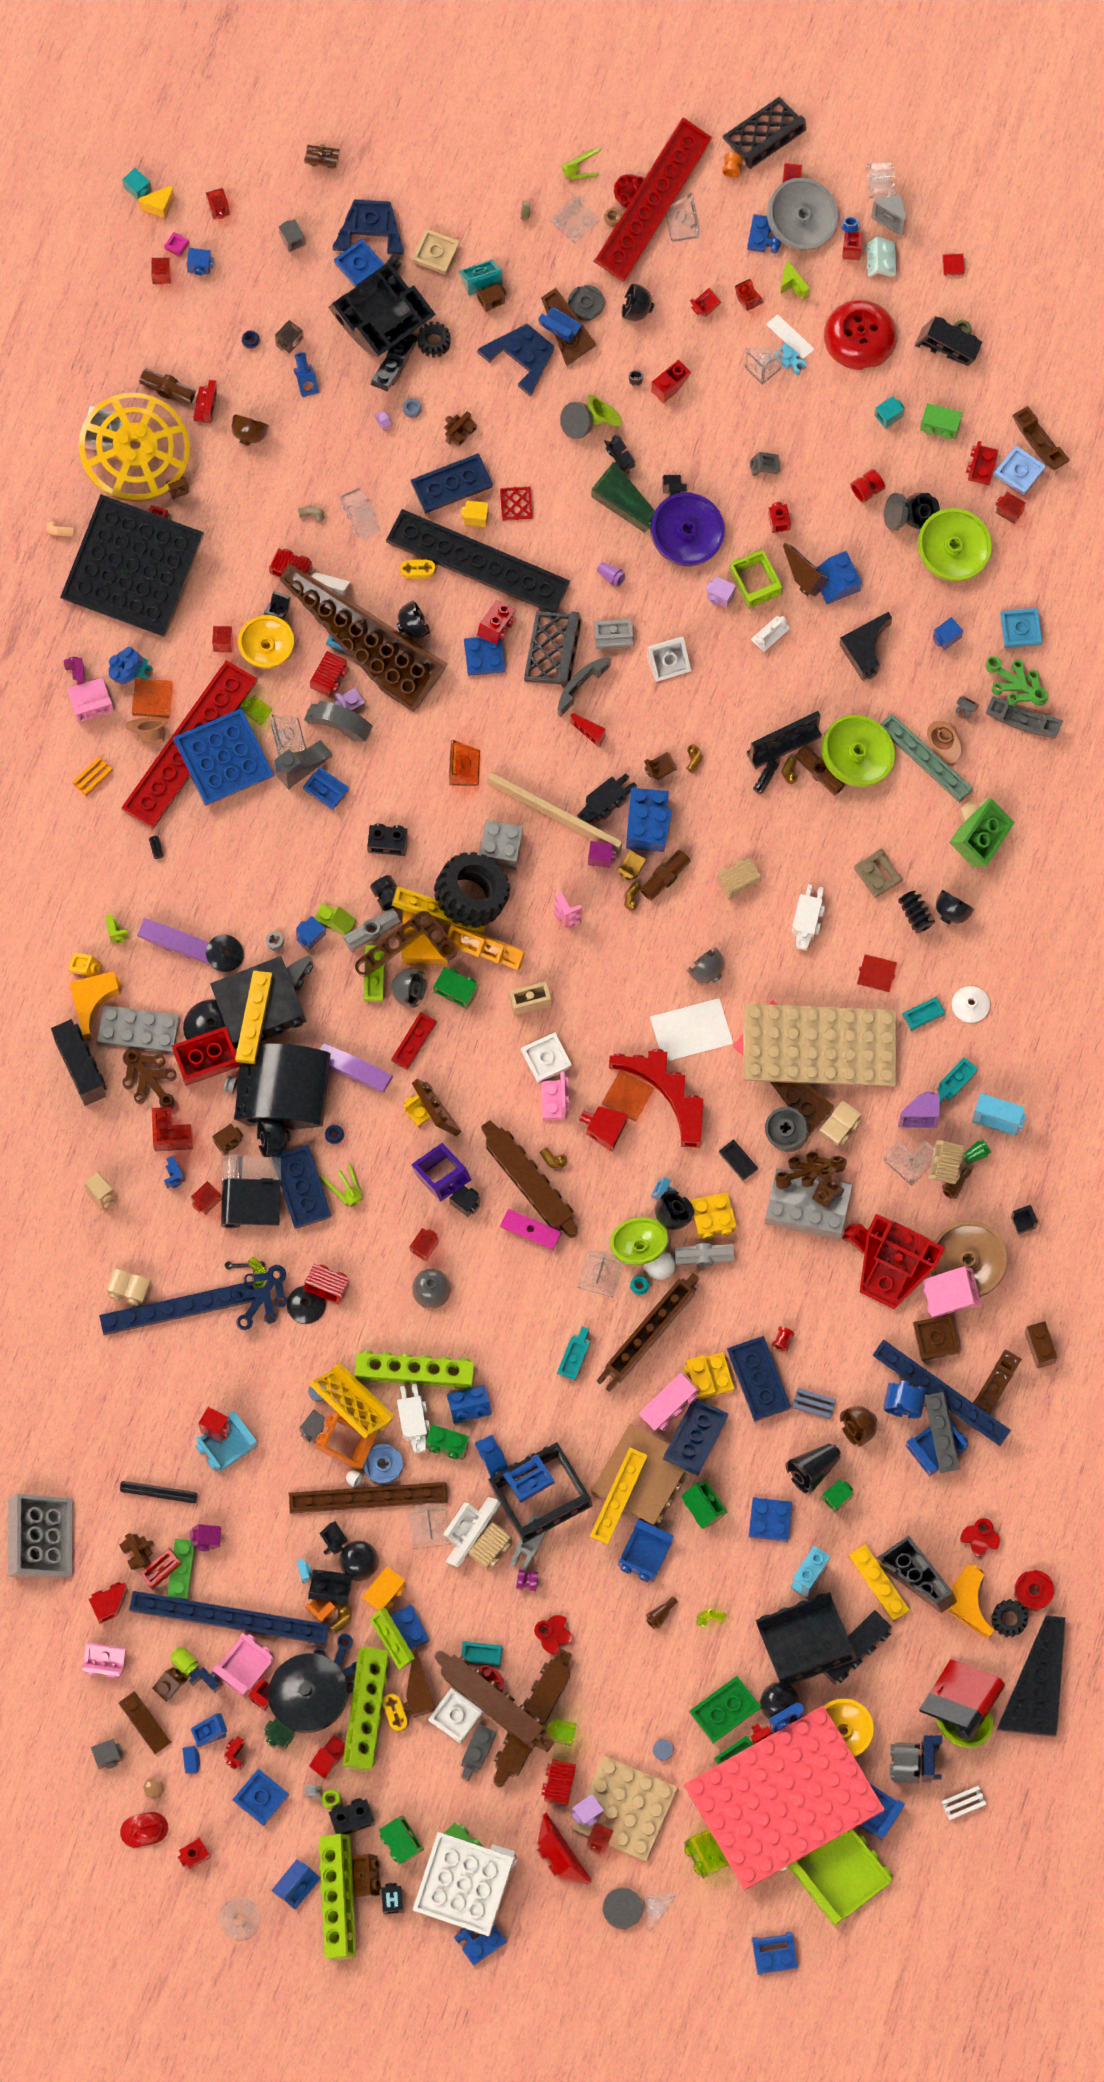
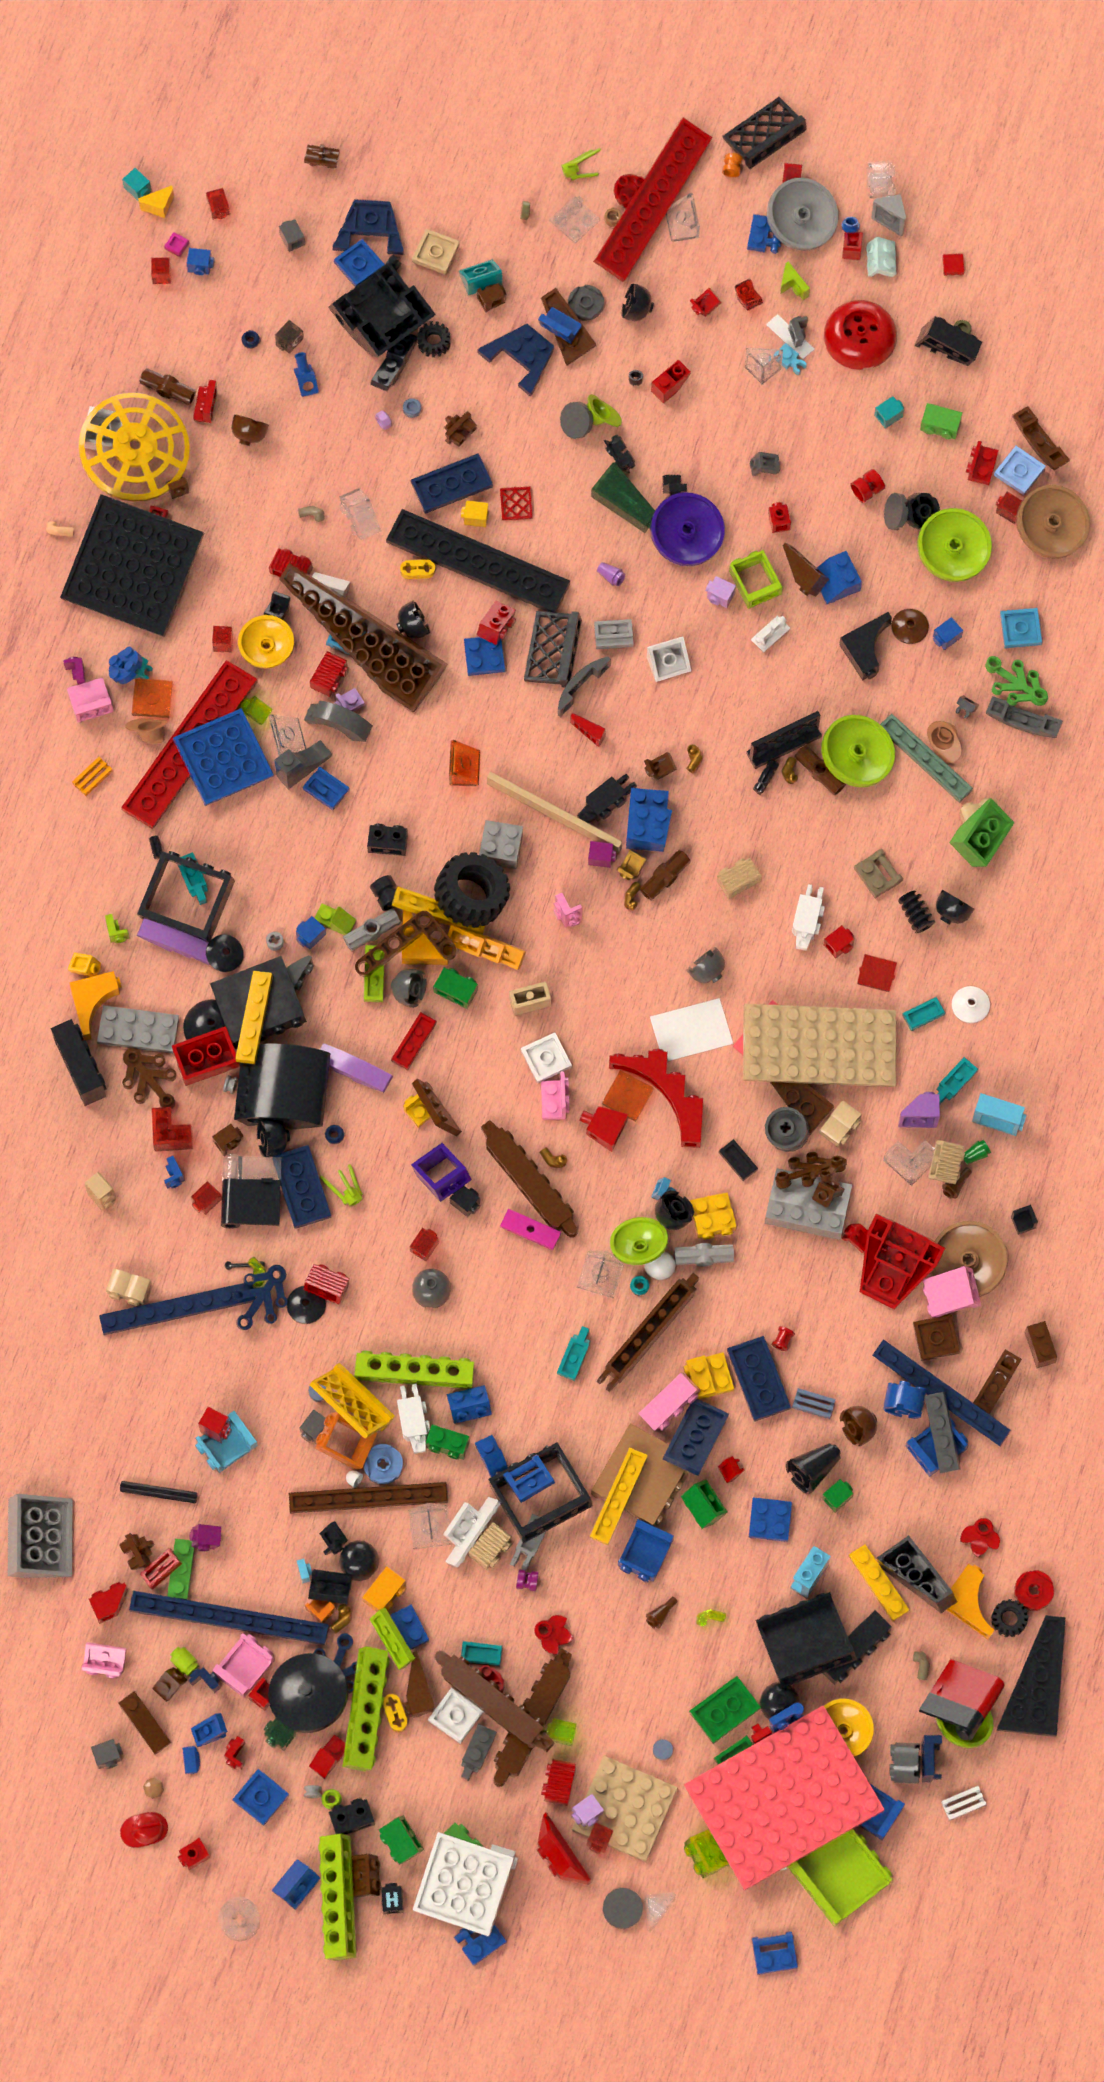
(194, 881): none -> teal hinge
(218, 907): none -> black window
(730, 1469): none -> red tile
(796, 330): none -> dark grey bracket
(839, 941): none -> red brick
(906, 633): none -> reddish brown dish
(923, 1664): none -> dark tan arm
(1053, 521): none -> medium nougat dish

